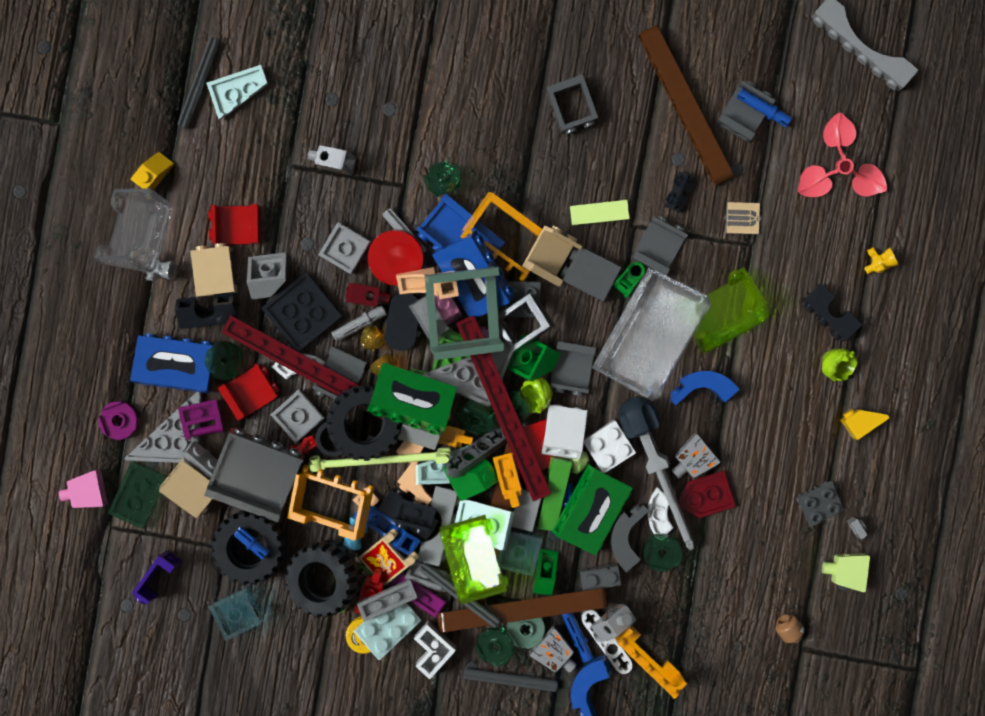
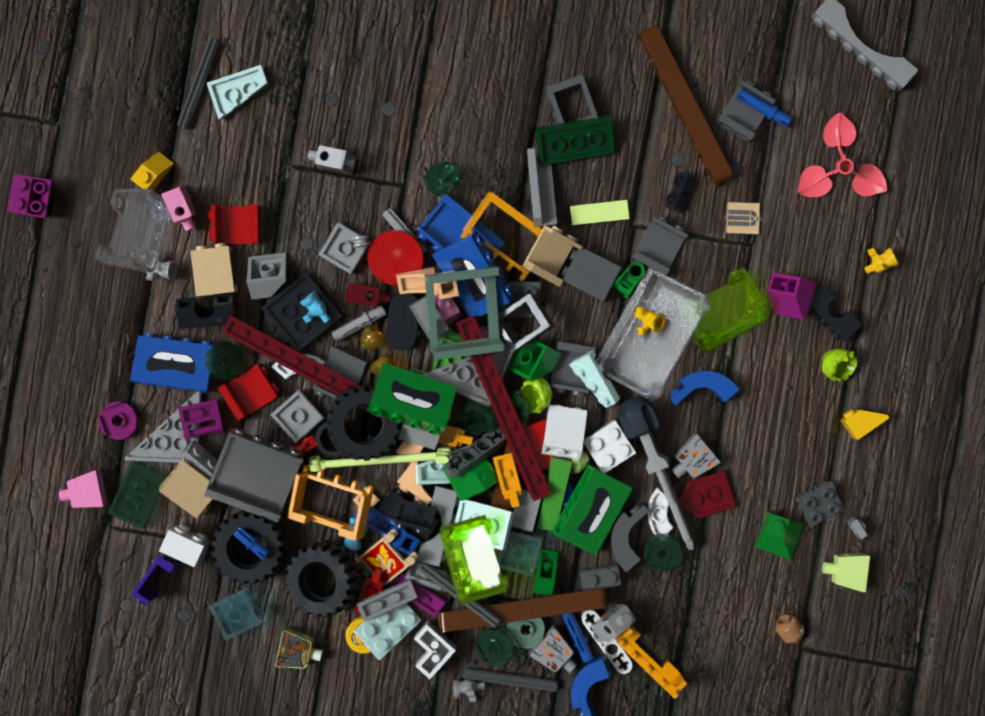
(29, 196): none -> magenta slope
(180, 198): none -> bright pink torso
(185, 545): none -> white brick
(296, 650): none -> torso
(315, 306): none -> medium azure piece
(361, 241): none -> light grey bush
(467, 688): none -> light grey piece
(541, 191): none -> light grey panel
(575, 140): none -> dark green tile
(592, 376): none -> light aqua wing
(650, 319): none -> yellow piece
(779, 535): none -> green slope
(790, 295): none -> magenta slope

